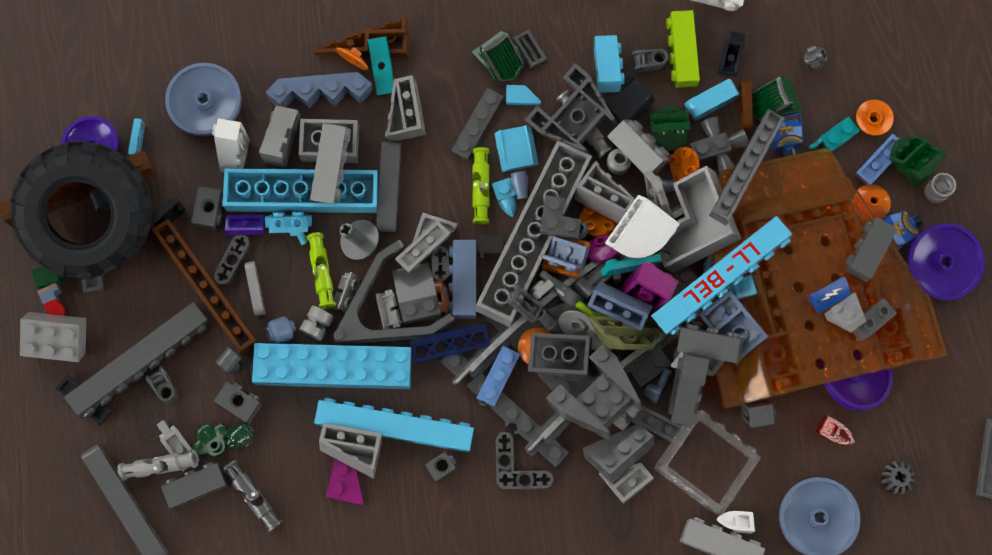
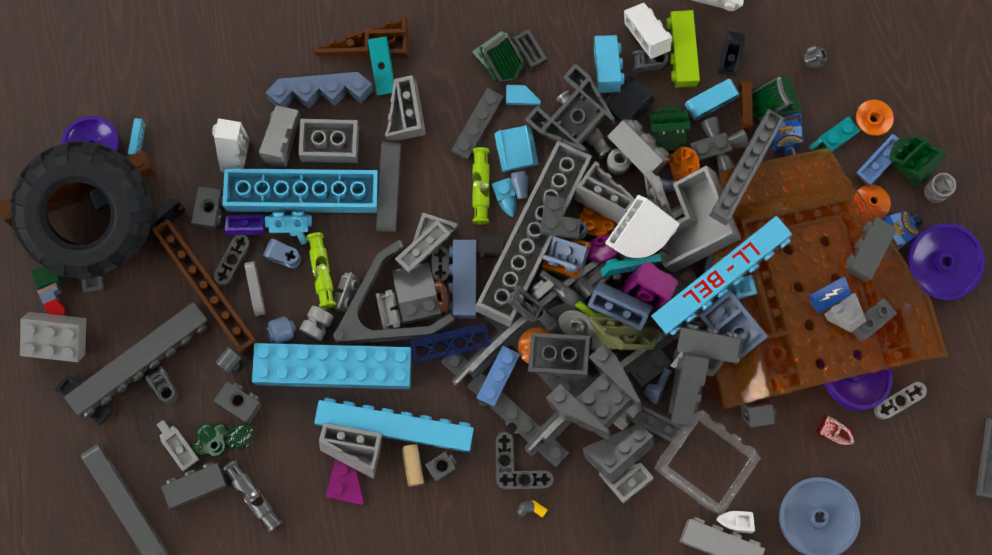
(146, 467): light grey piece -> none
(201, 96): sand blue dish -> none
(279, 253): none -> sand blue piece
(330, 163): light grey wedge -> none
(353, 57): orange dish -> none
(359, 239): dark grey piece -> none
(412, 465): none -> tan brick
(531, 506): none -> arm
(647, 30): none -> white brick
(896, 470): dark grey gear -> none
(914, 398): none -> light grey beam

